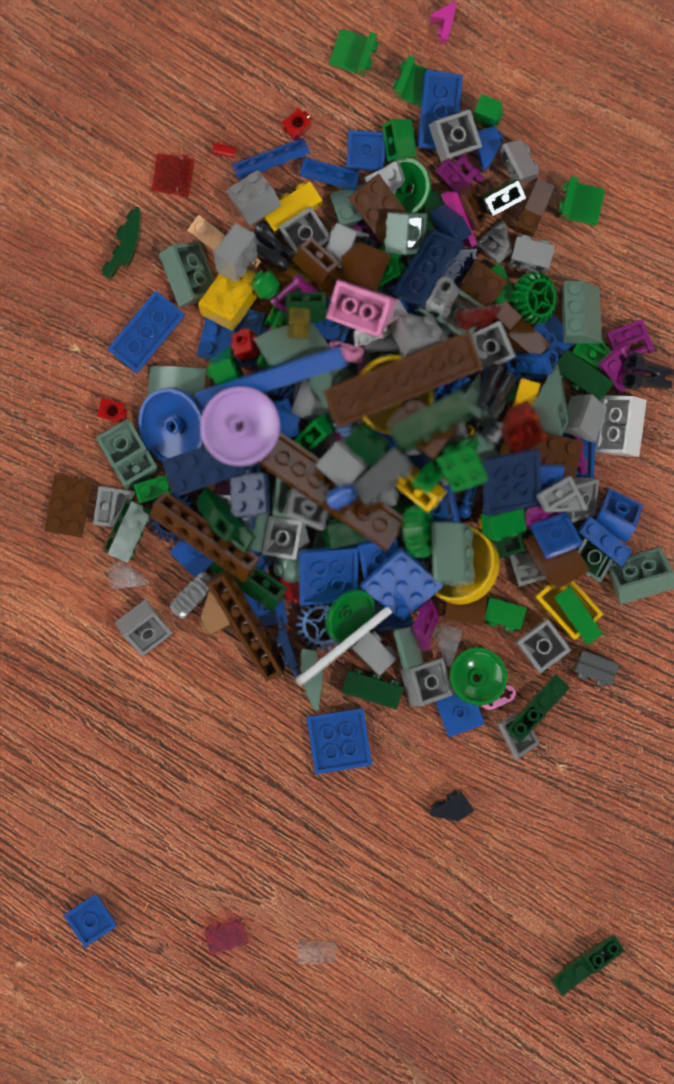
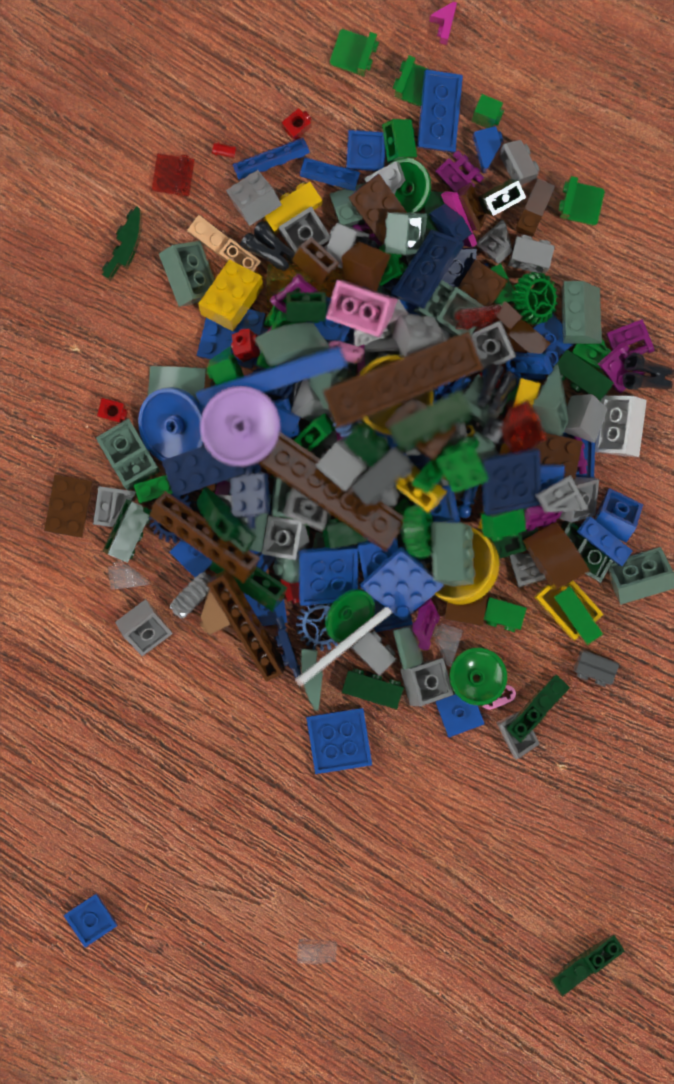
(146, 332): blue plate -> none
(226, 936): clear pink brick -> none
(235, 253): light grey brick -> none
(265, 284): green head -> none
(298, 323): clear yellow brick -> none
(341, 496): blue brick -> none
(442, 300): light grey piece -> none
(452, 808): black slope -> none
(455, 135): light grey brick -> none
(543, 646): light grey brick -> none
(556, 535): blue plate -> none

